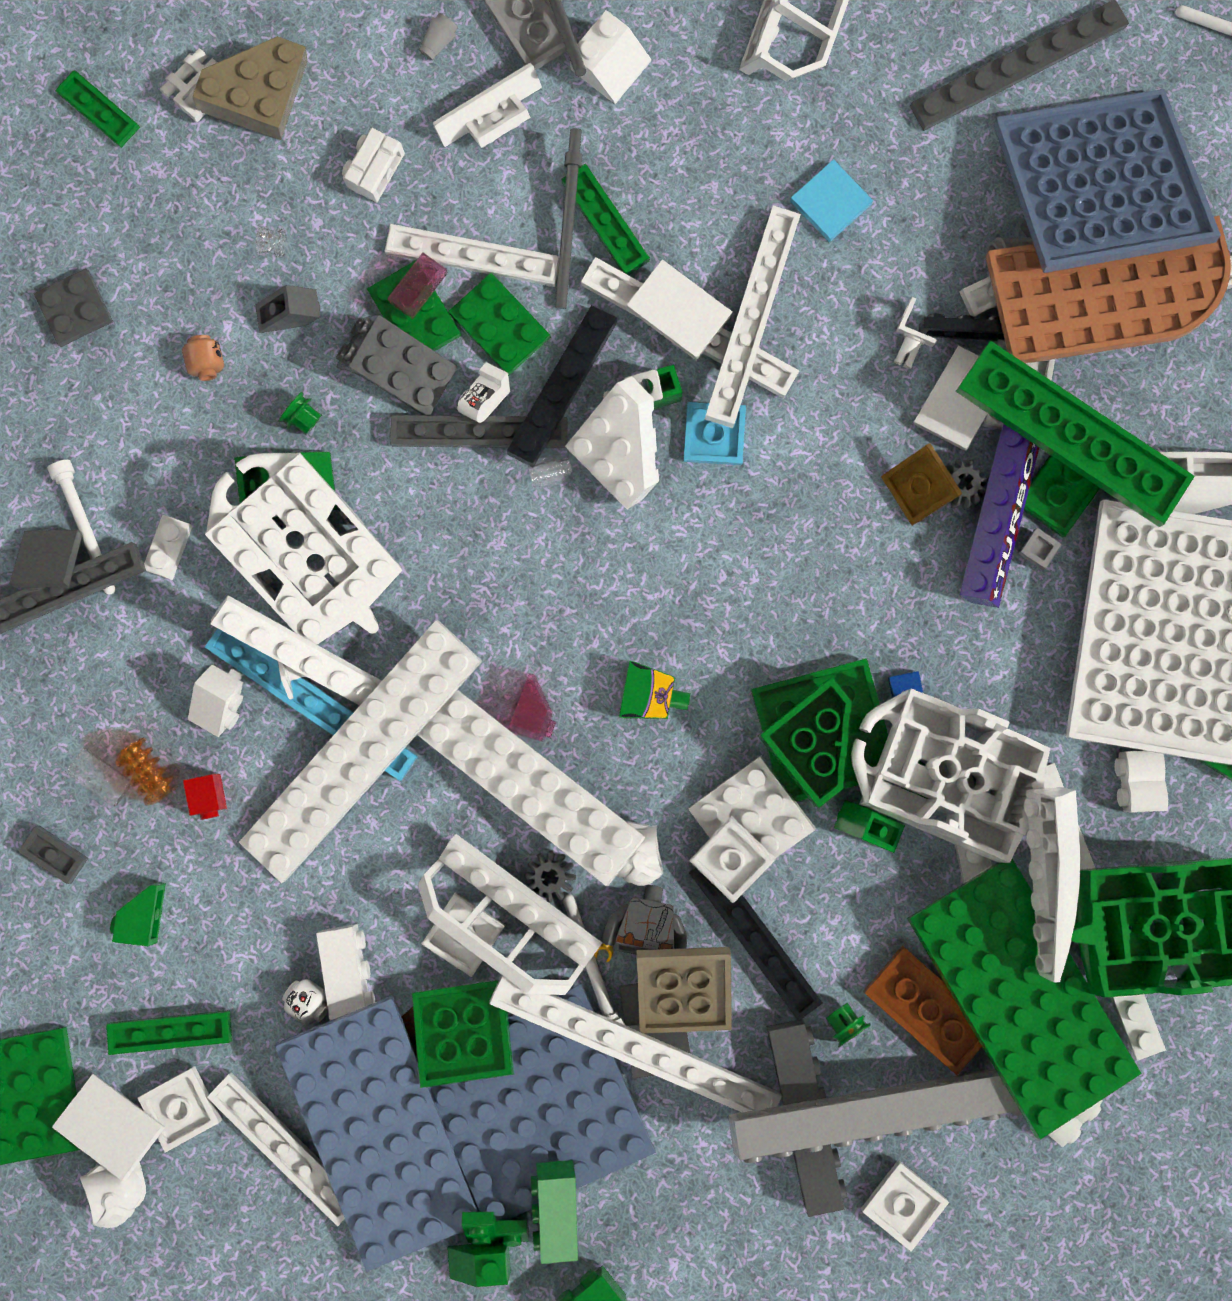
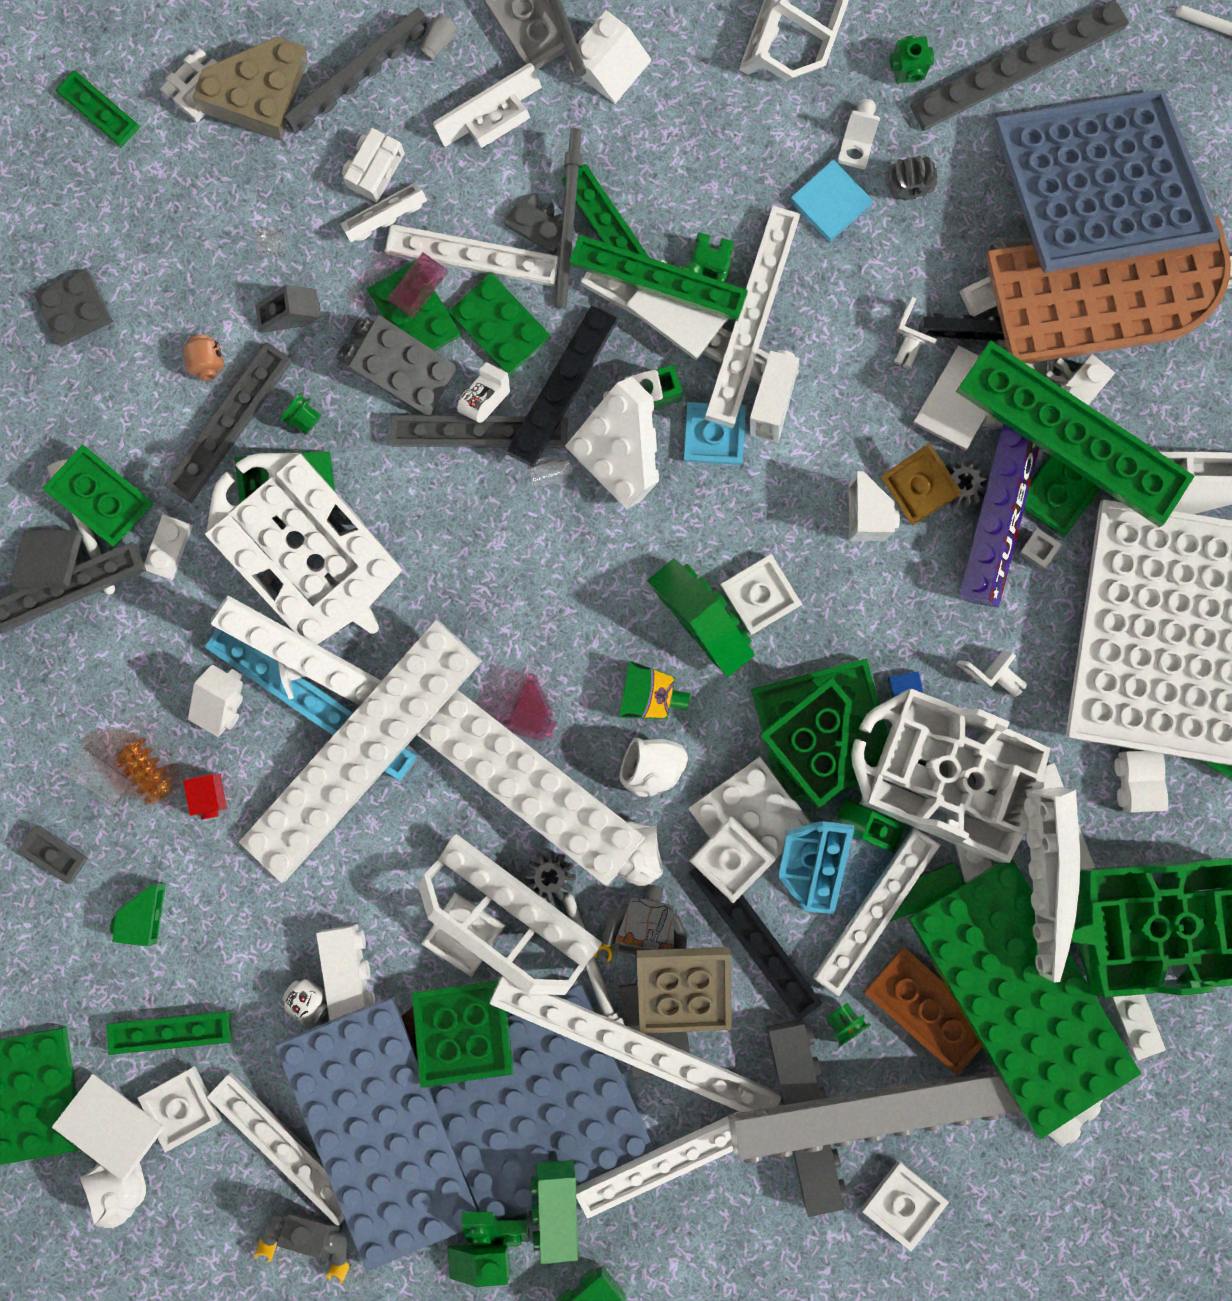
(98, 496): none -> green plate
(228, 422): none -> dark grey plate
(306, 1236): none -> dark grey torso
(364, 65): none -> dark grey plate
(384, 212): none -> white plate
(535, 223): none -> dark grey plate
(652, 766): none -> white helmet
(655, 1168): none -> white plate
(658, 278): none -> green plate
(703, 615): none -> green brick
(710, 260): none -> green animal
(760, 594): none -> white plate
(774, 395): none -> white slope
(815, 864): none -> medium azure wedge
(859, 134): none -> white bracket
(870, 510): none -> white slope
(876, 911): none -> white tile
(911, 59): none -> green brick
(912, 178): none -> dark grey gear
(929, 888): none -> green tile
(996, 672): none -> white bracket
(1085, 381): none -> white brick

